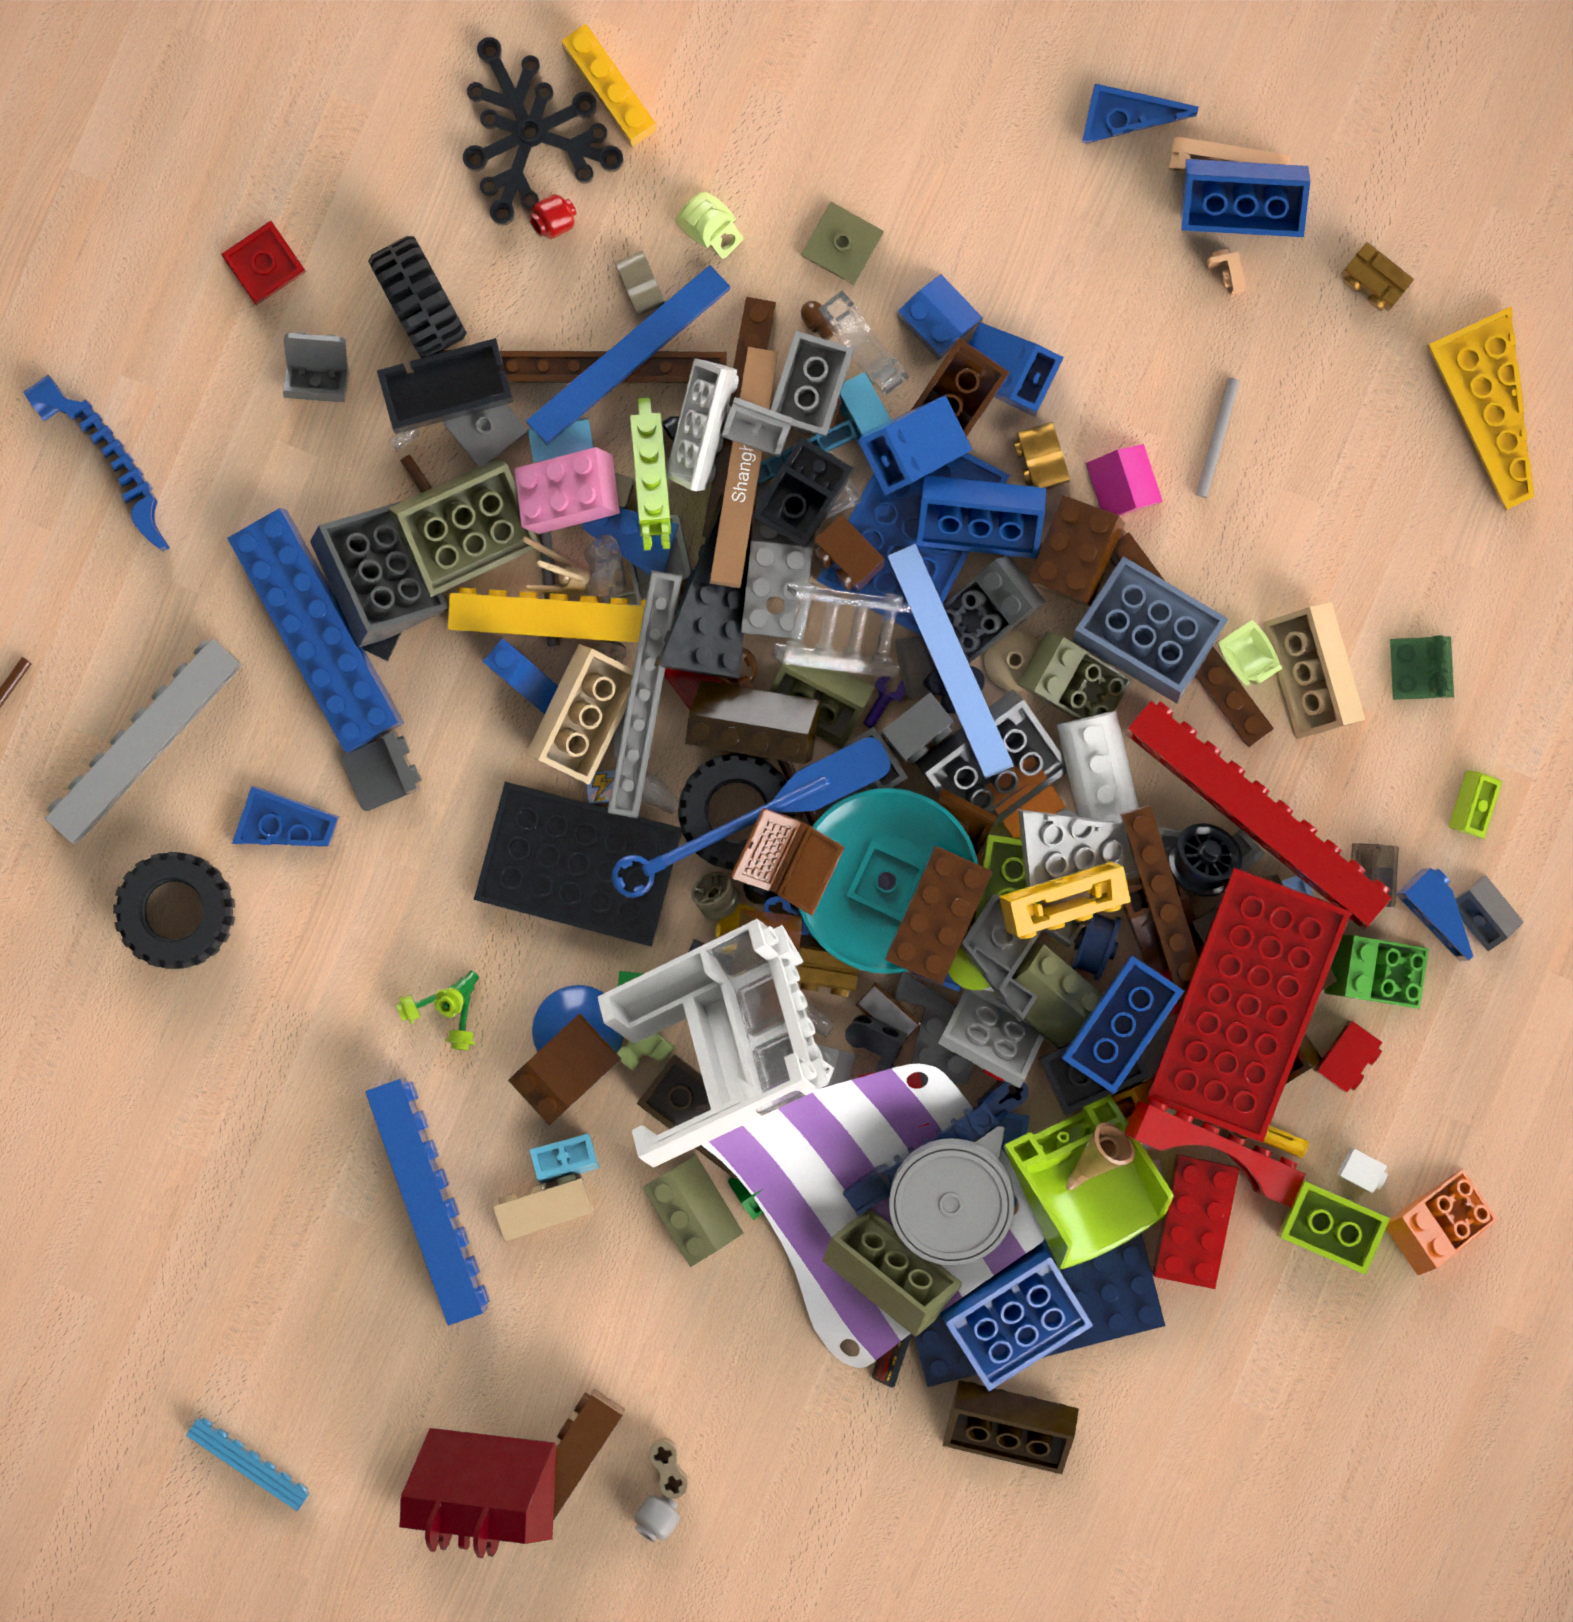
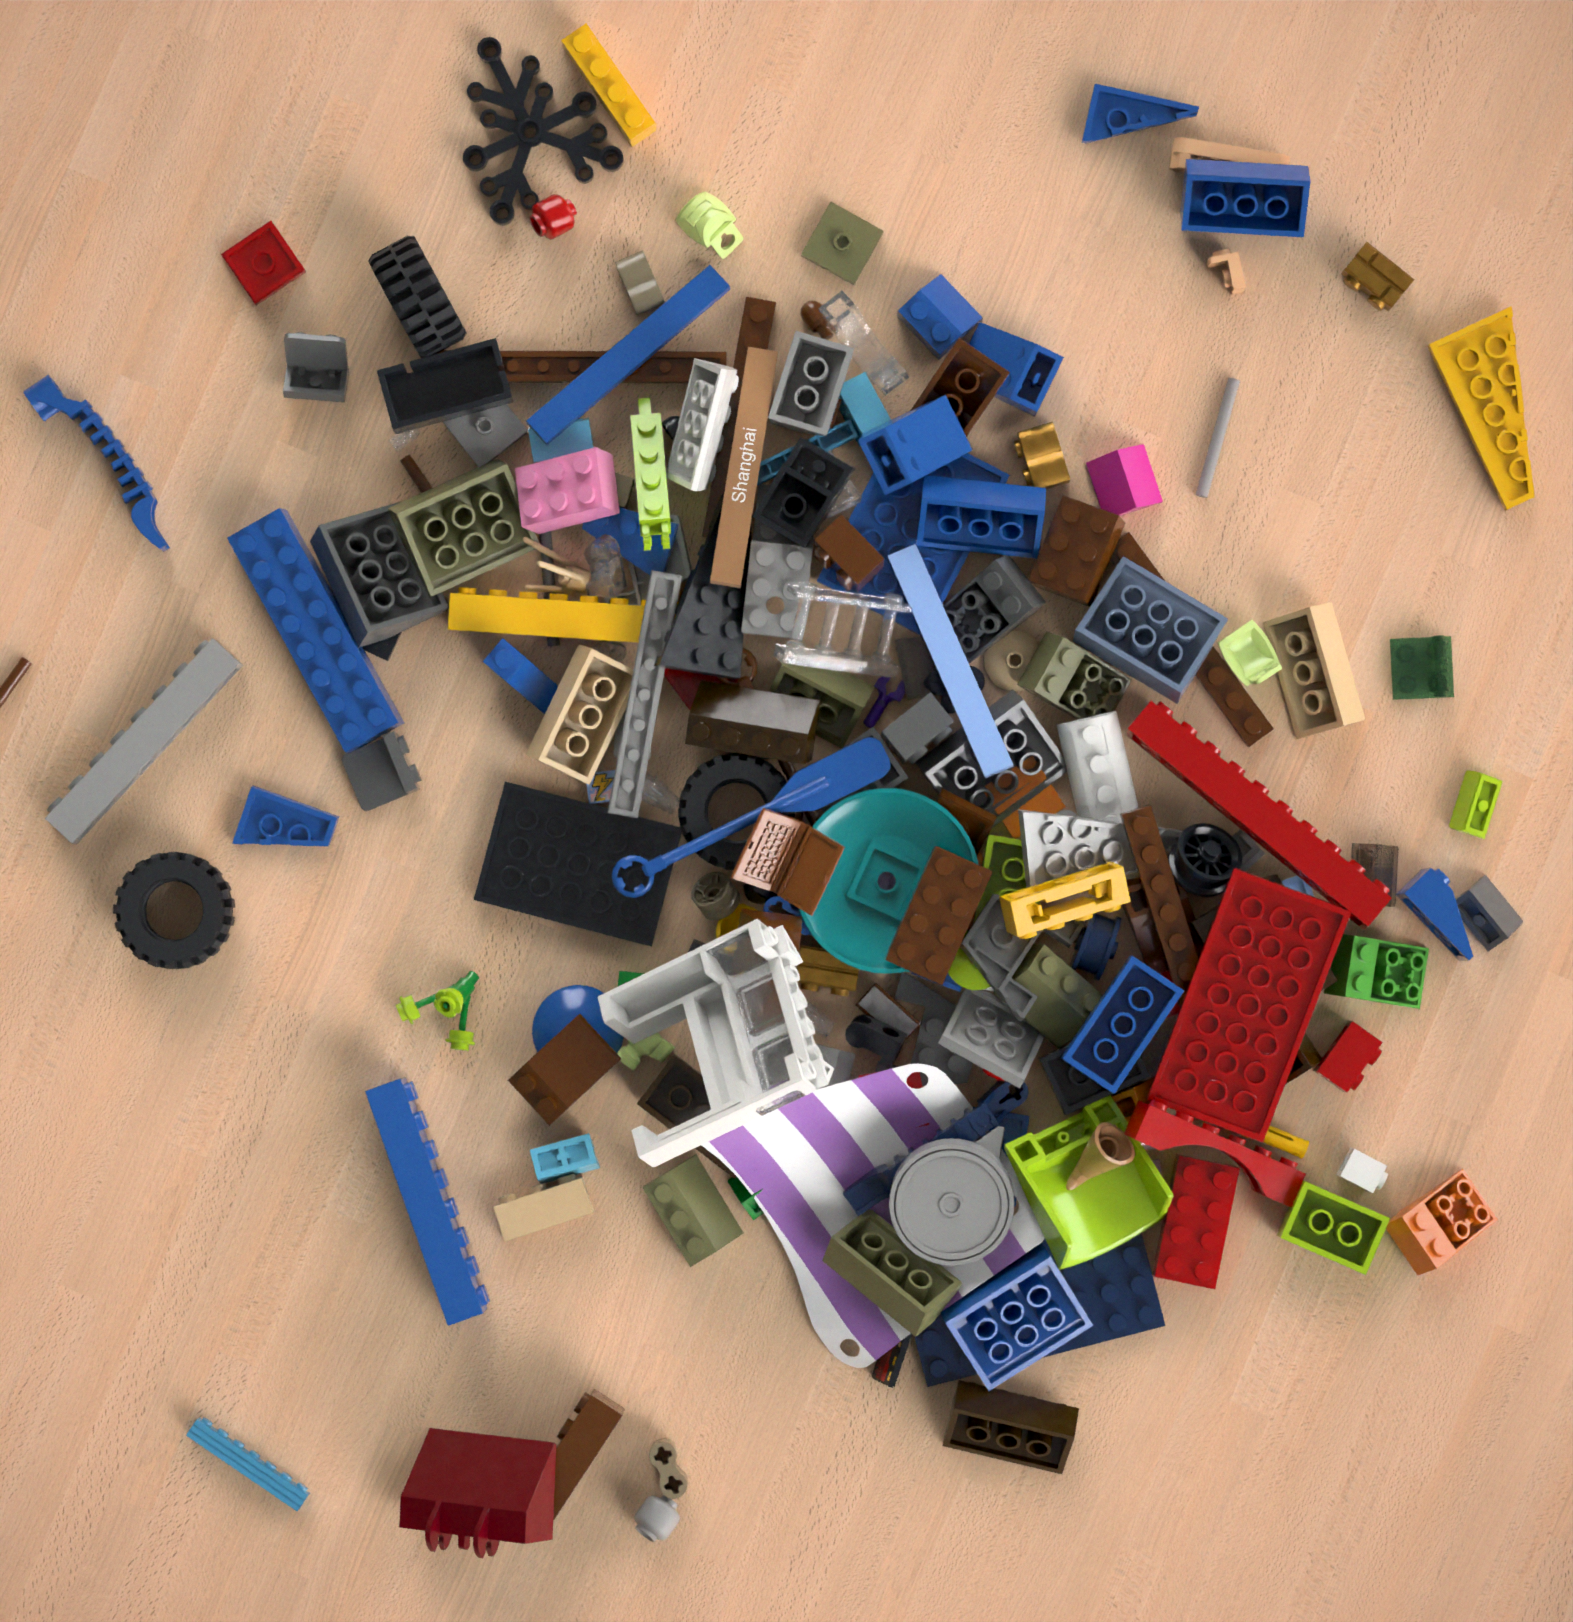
(757, 427): light grey hinge -> none

